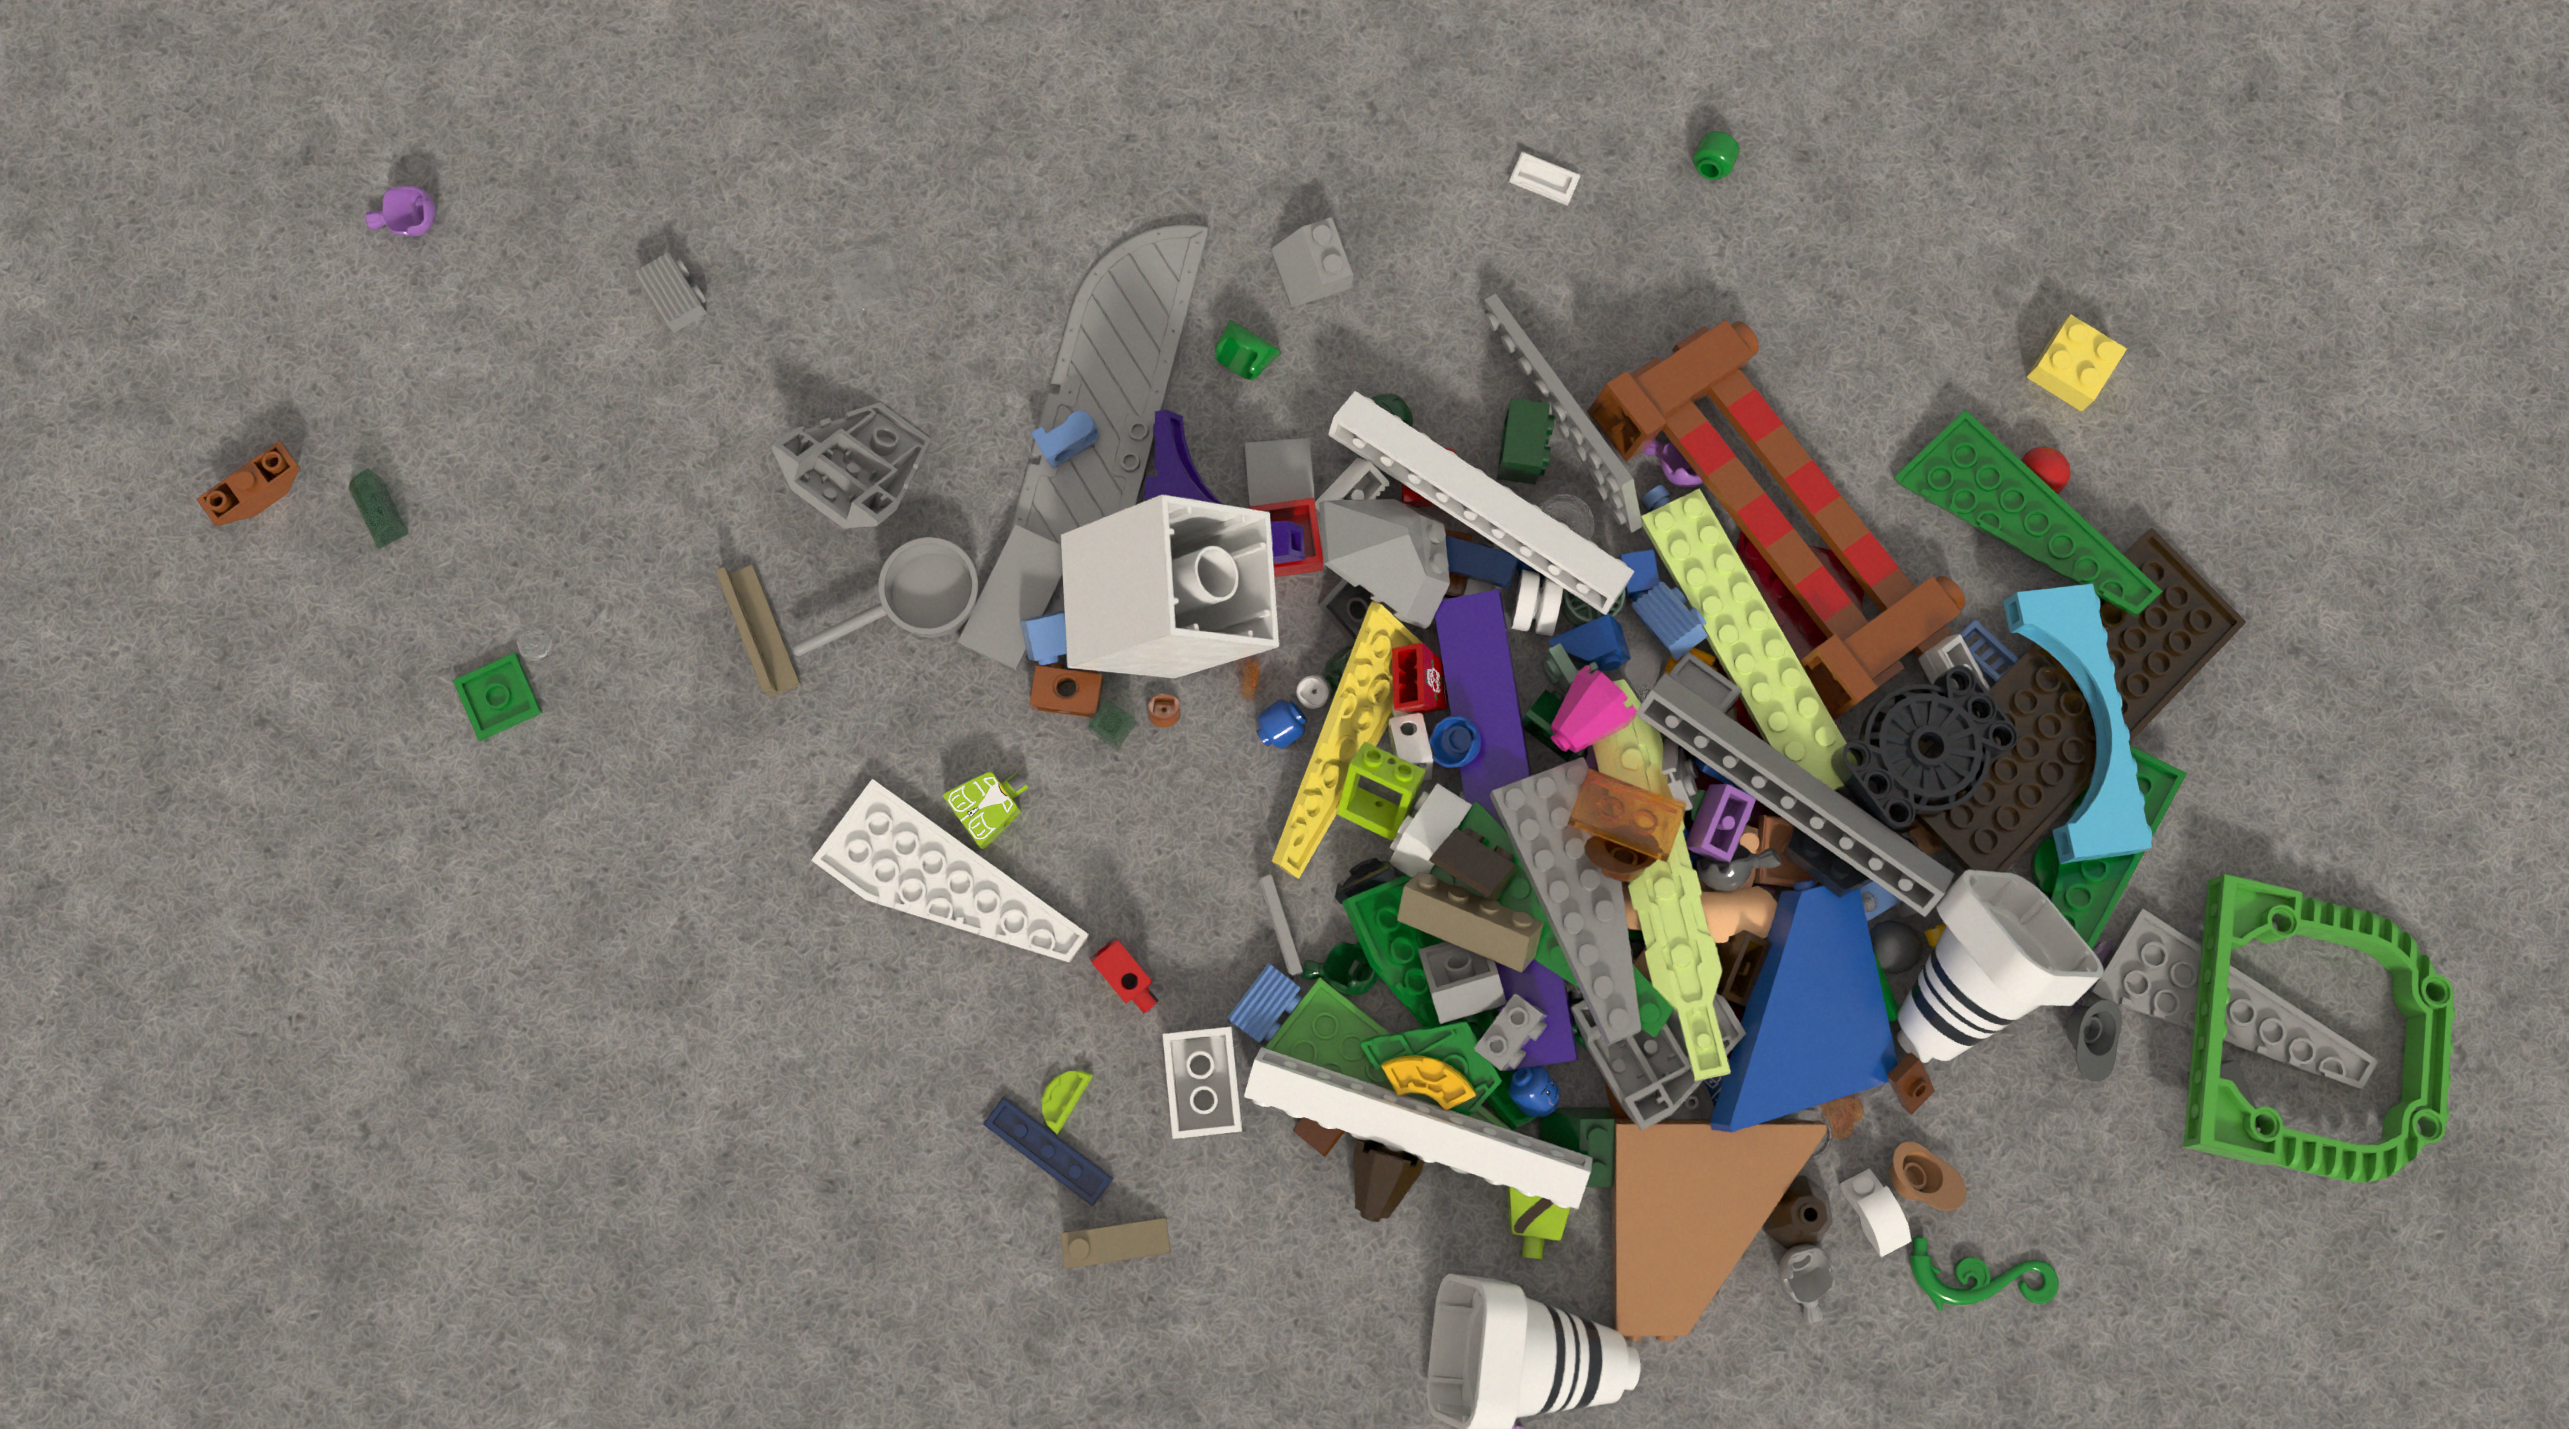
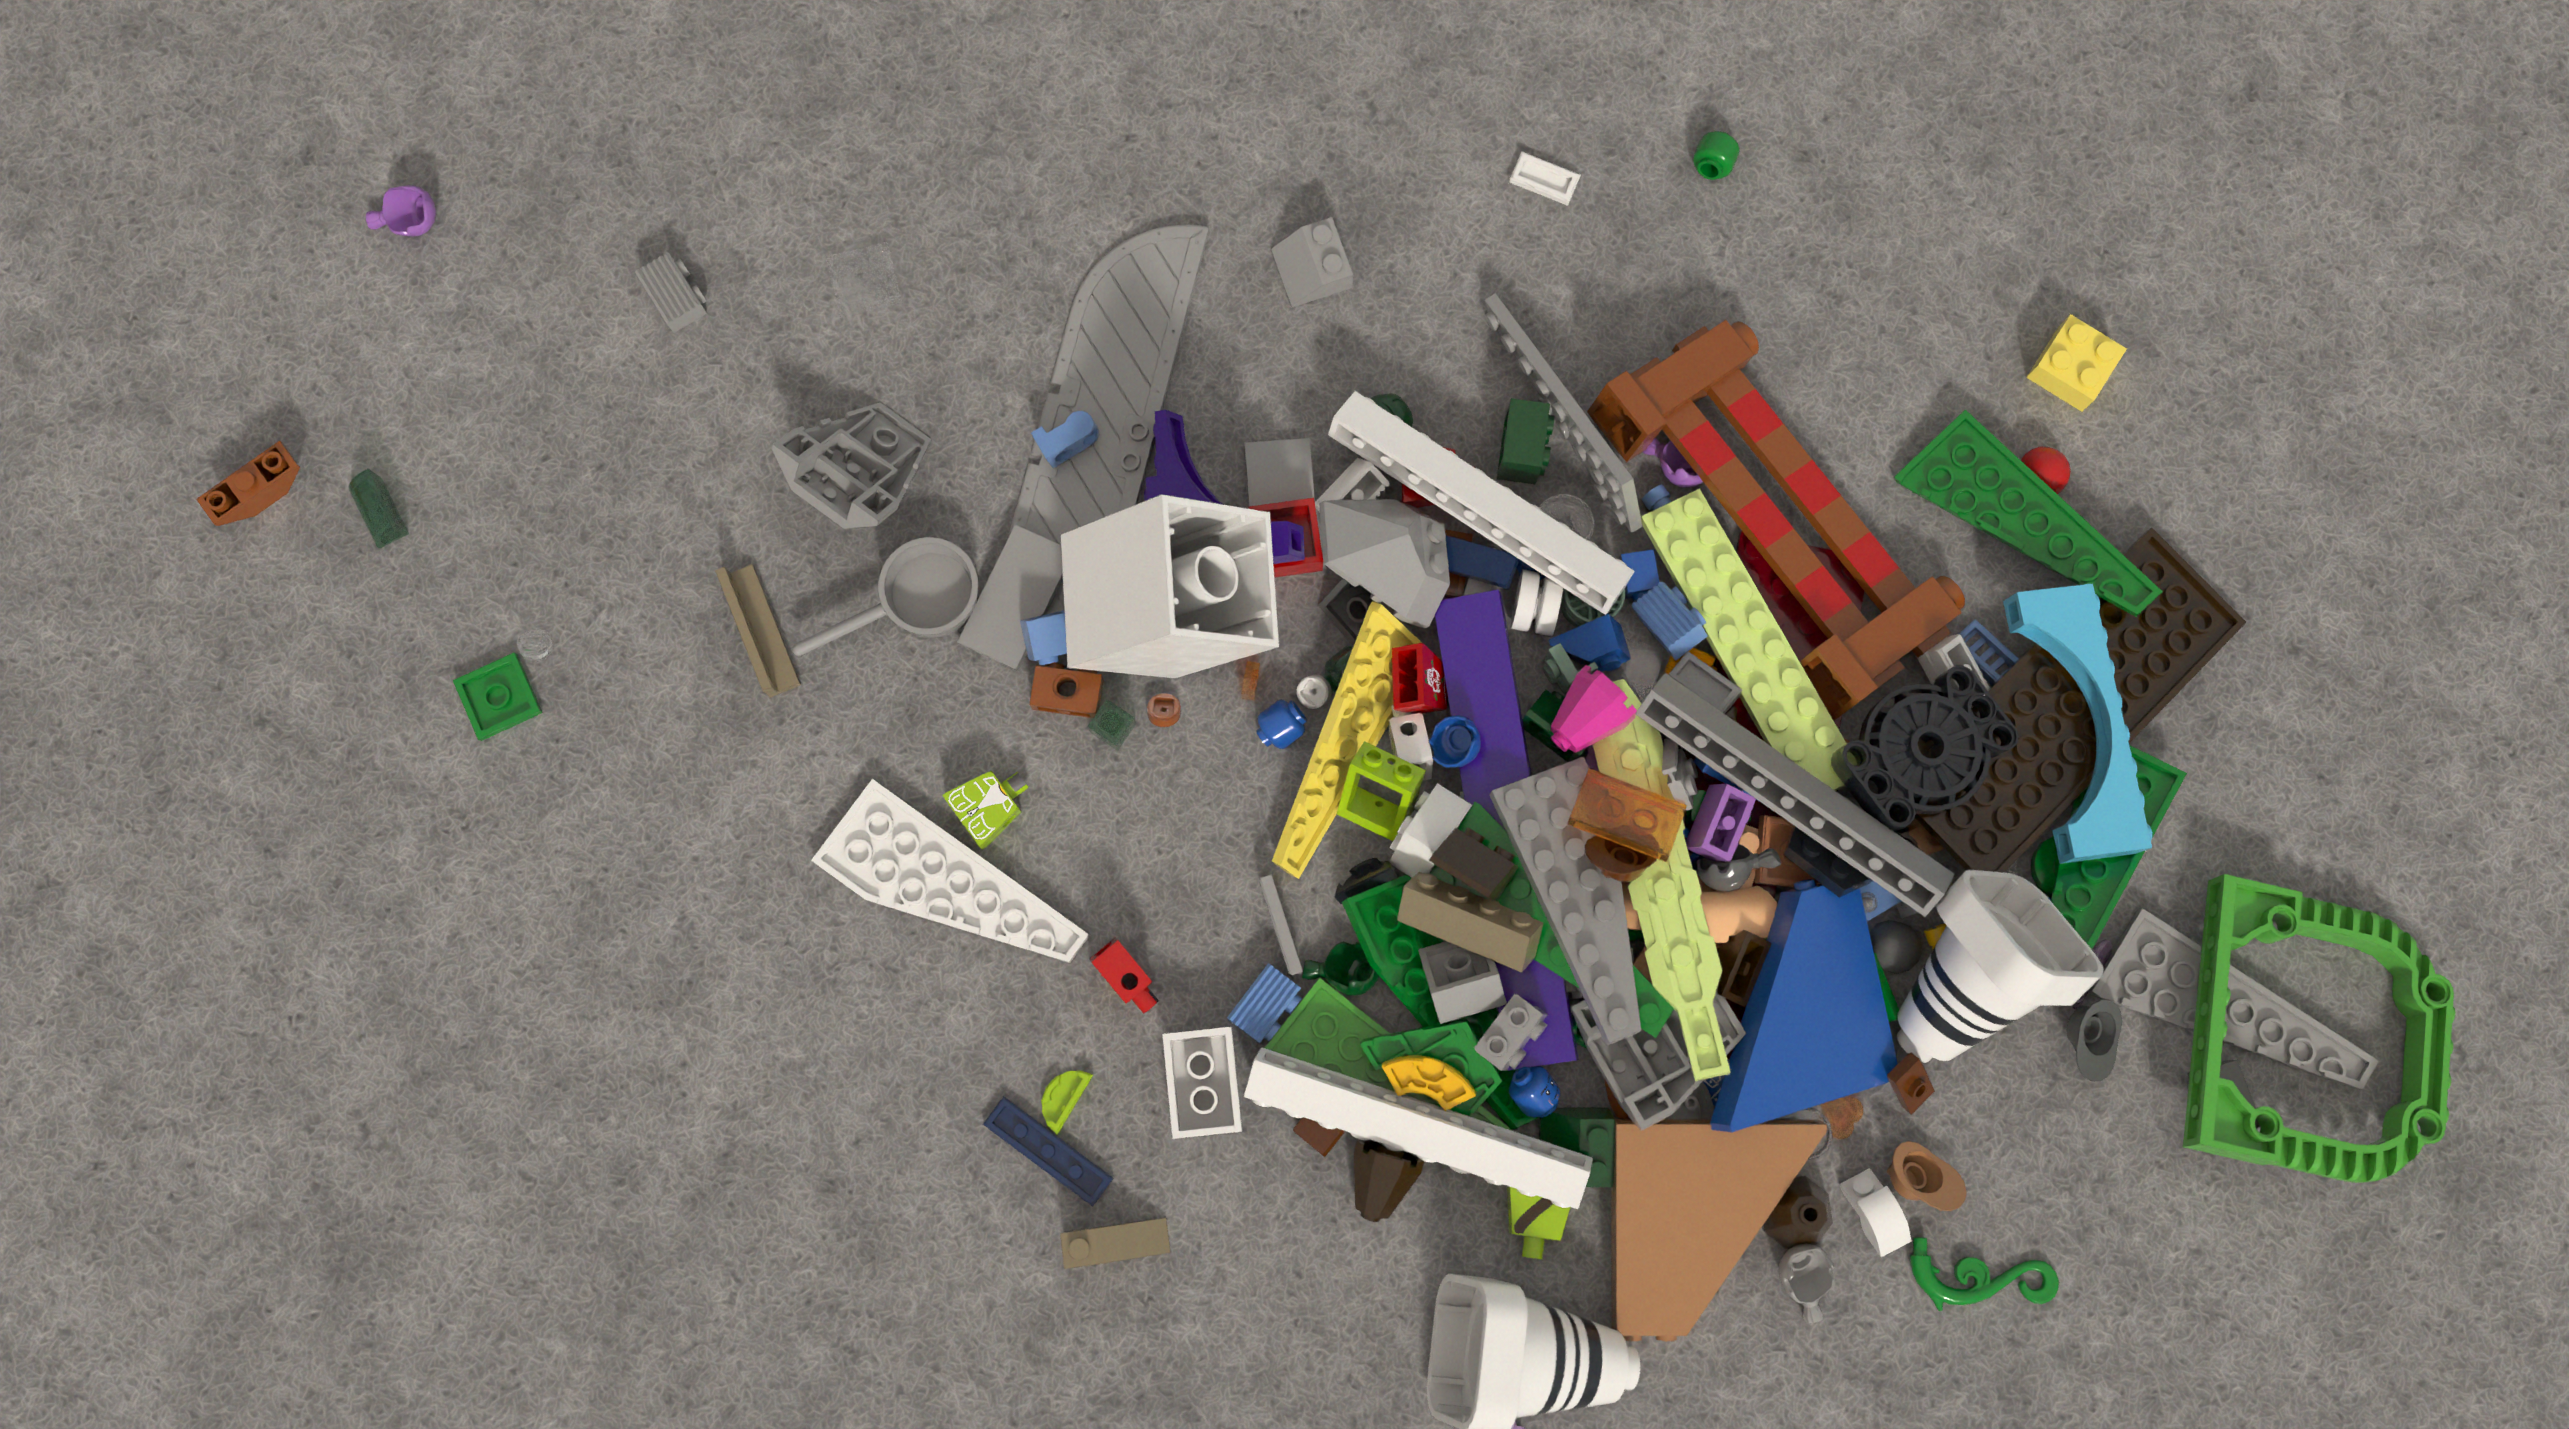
(1244, 351): green hair -> none

